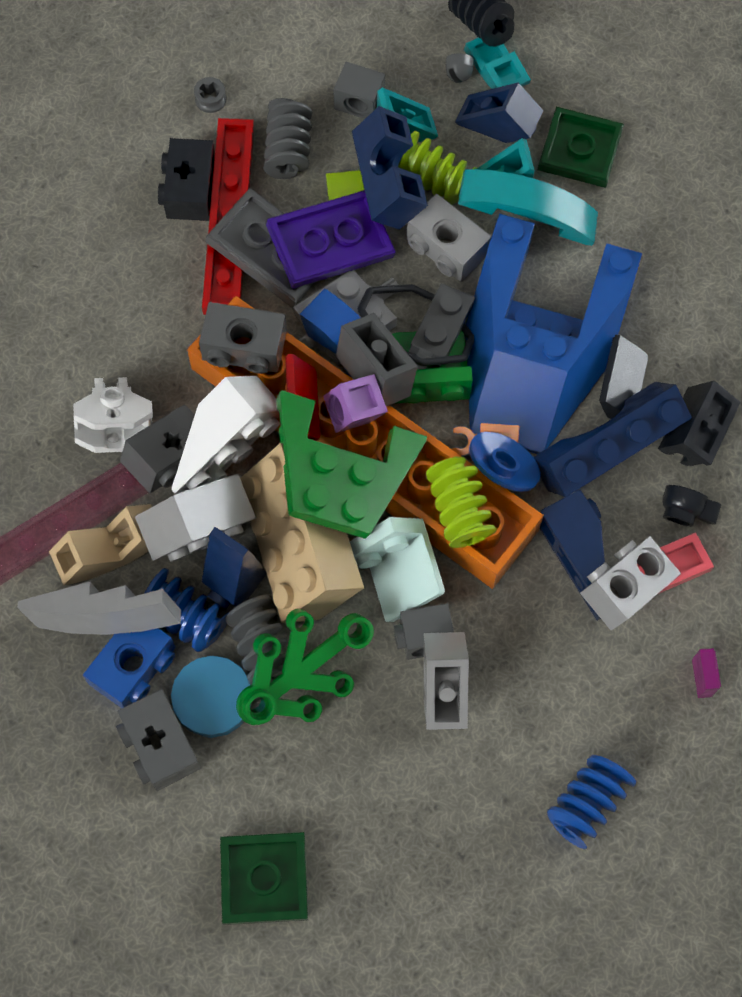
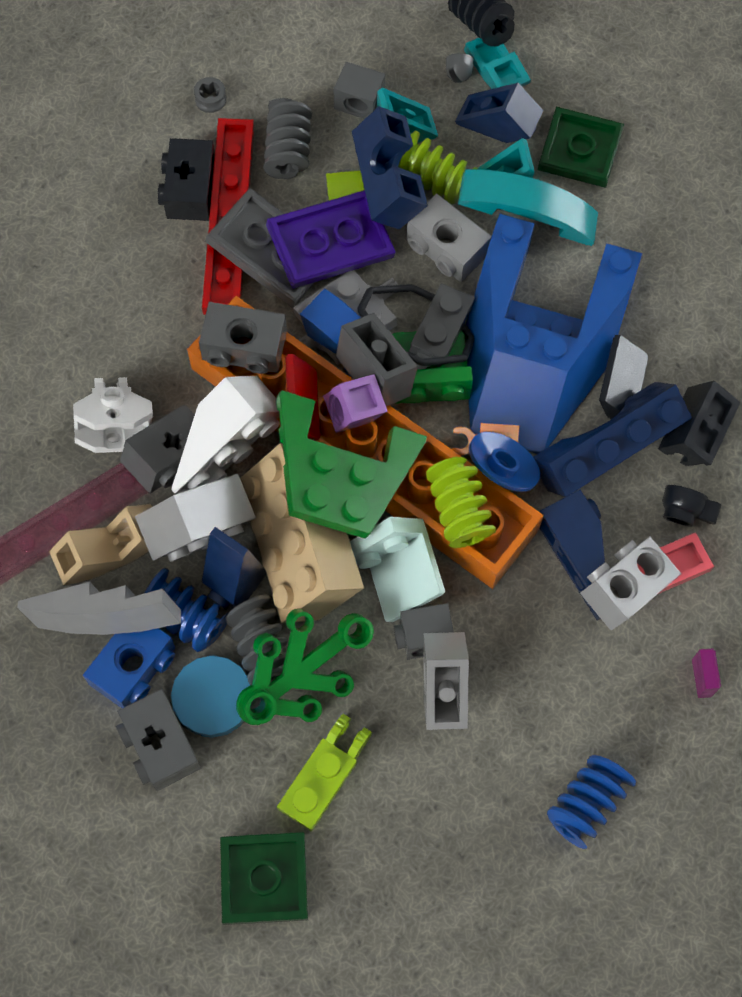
(322, 776): none -> lime hinge

